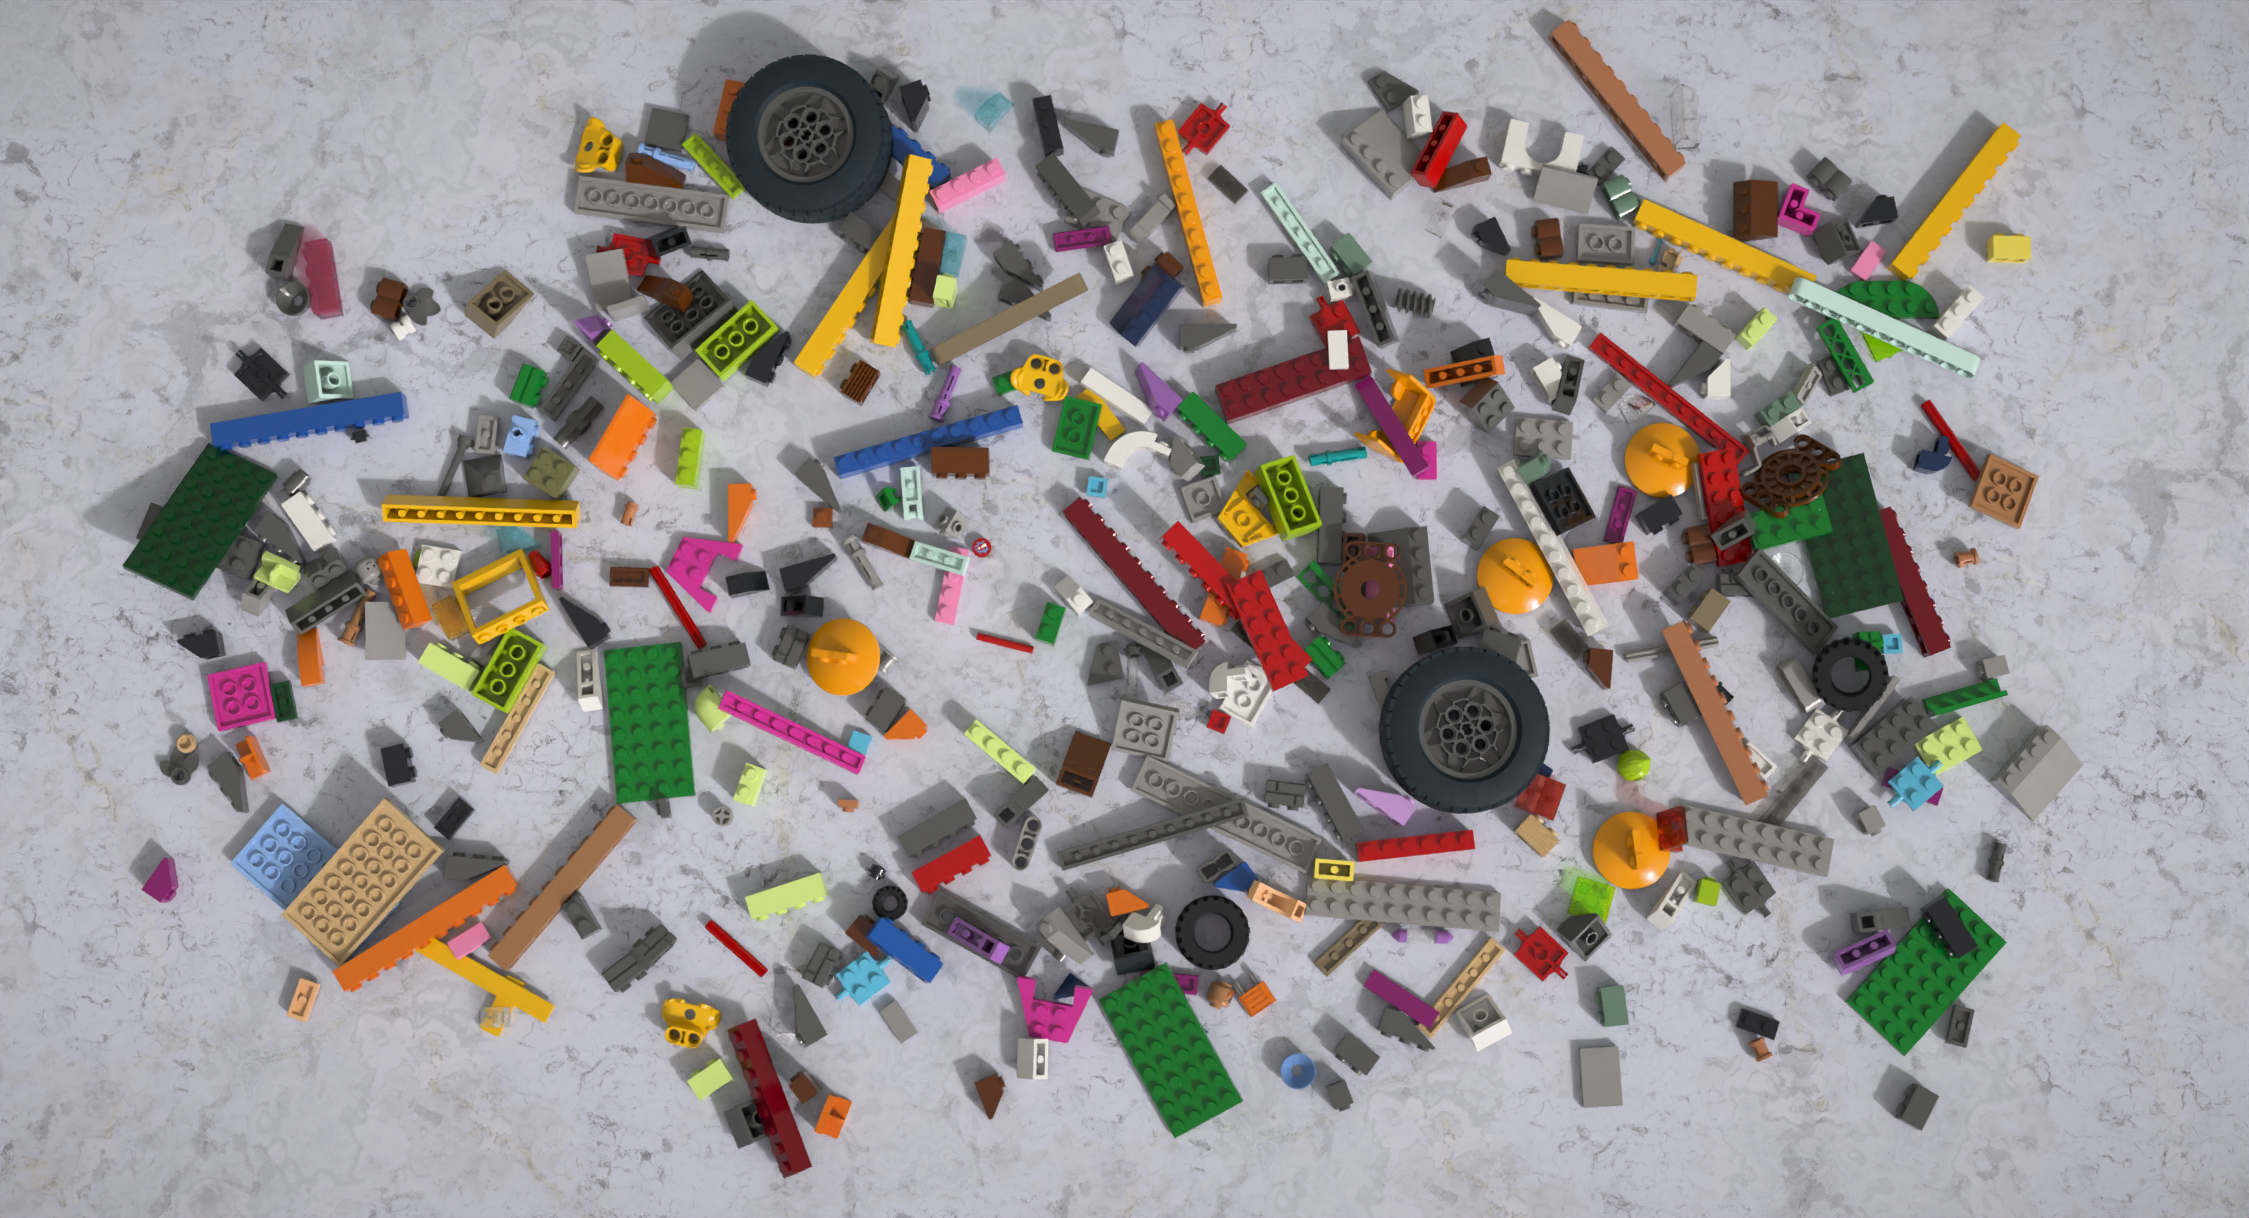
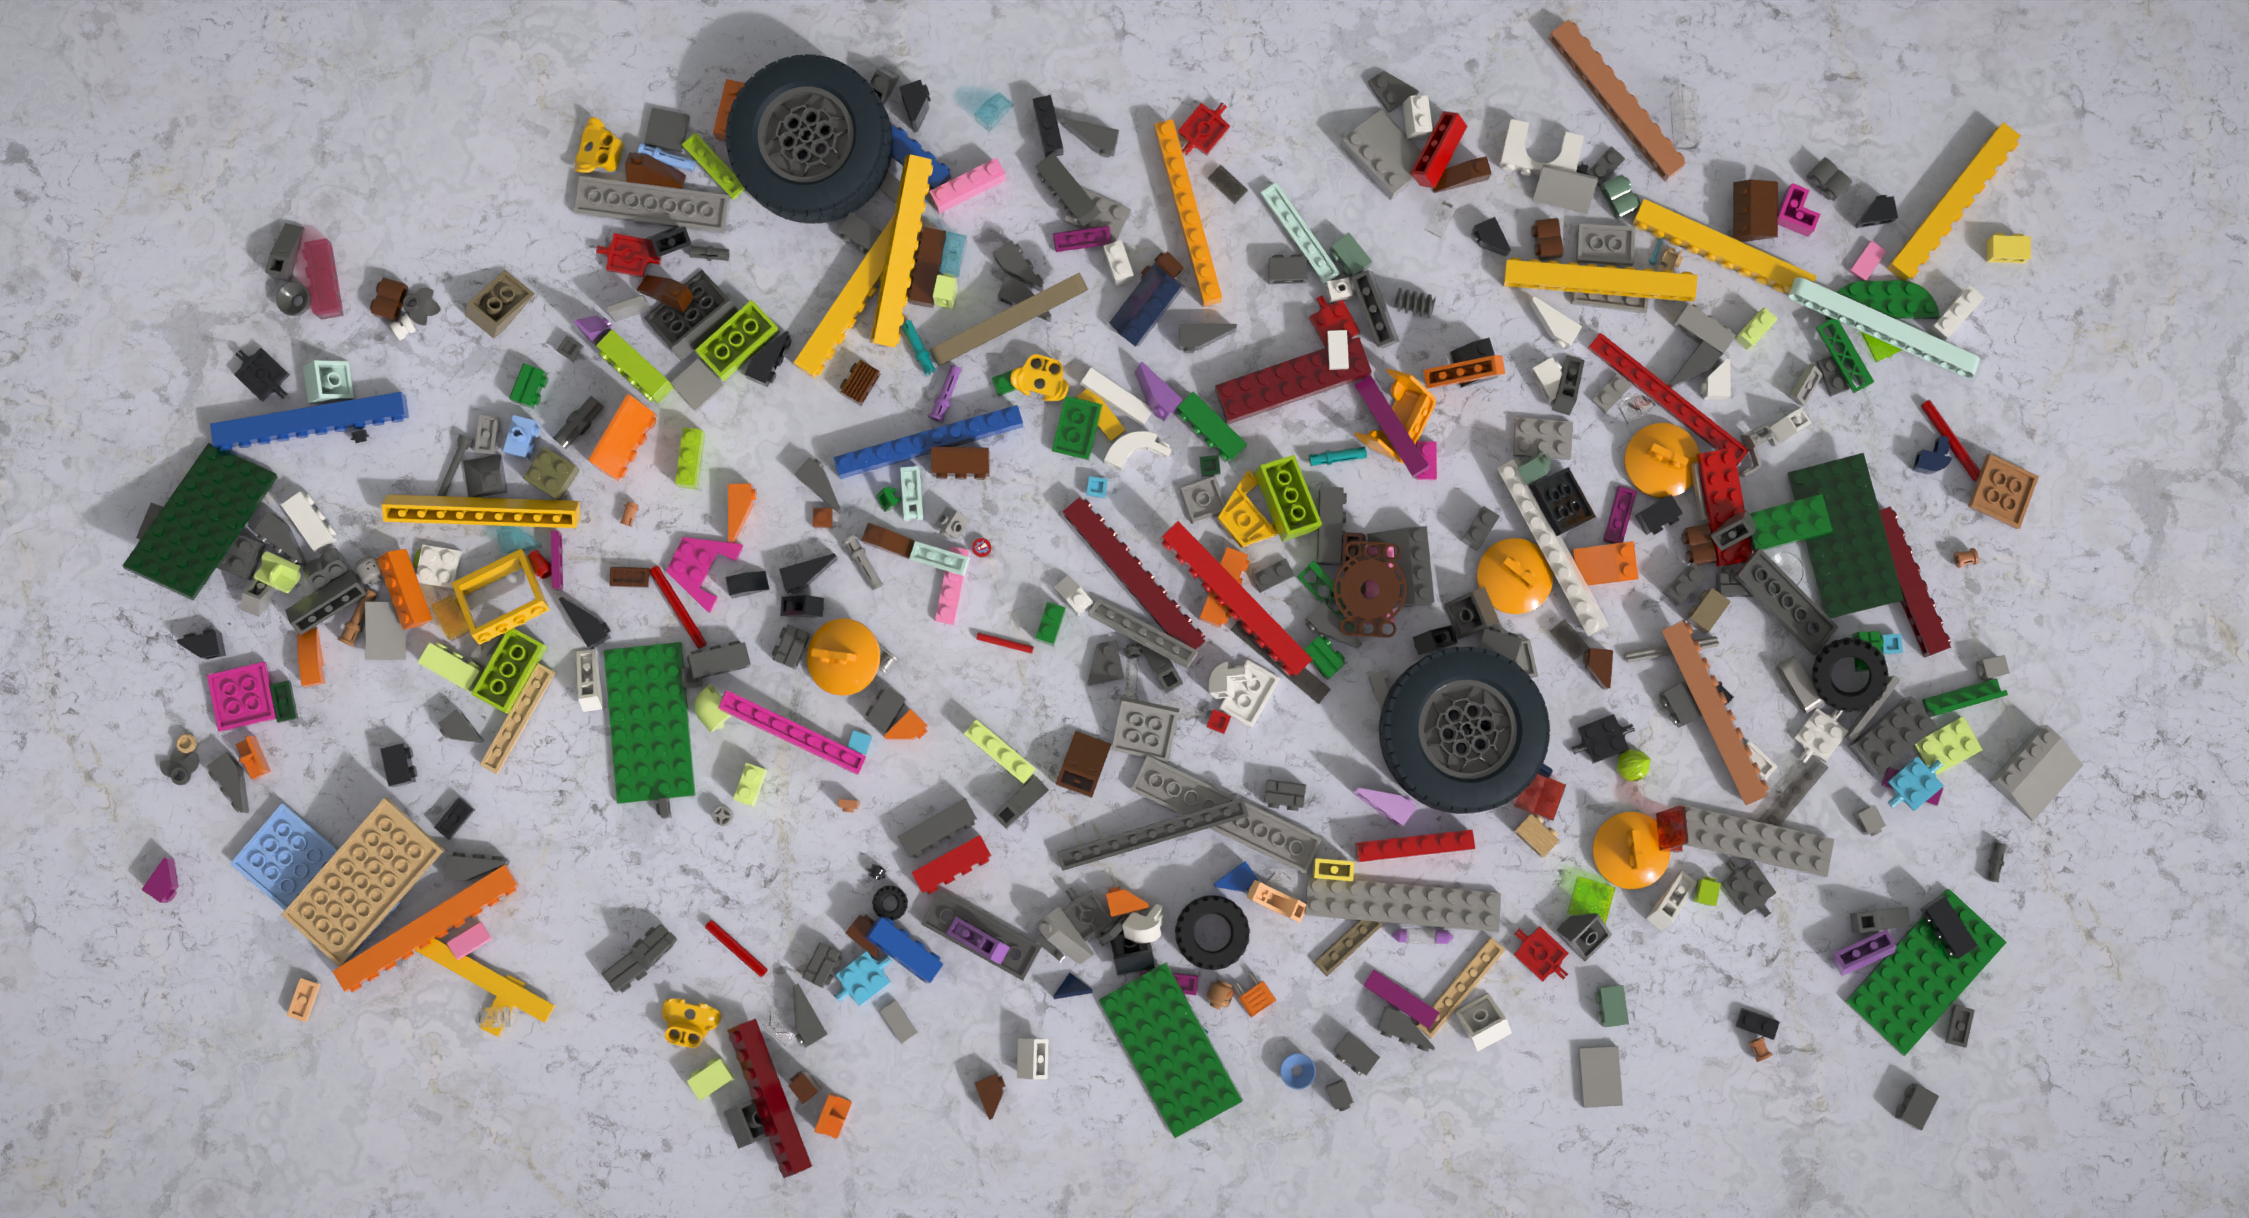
(296, 482): dark grey brick -> none
(562, 888): medium nougat brick -> none
(569, 385): dark grey plate -> none
(582, 917): dark grey brick -> none
(608, 278): light grey tile -> none
(785, 896): yellowish green brick -> none
(1026, 853): light grey beam -> none
(1050, 1018): dark pink wing -> none
(1152, 219): light grey leg -> none
(1184, 460): light grey slope -> none
(1211, 869): dark grey brick -> none
(1258, 499): dark grey plate -> none
(1266, 630): red plate -> none
(1336, 805): dark grey brick -> none
(1486, 404): dark grey brick -> none
(1505, 294): dark grey slope -> none
(1778, 409): sand green brick -> none
(1795, 493): reddish brown piece -> none
(1836, 241): dark grey slope -> none

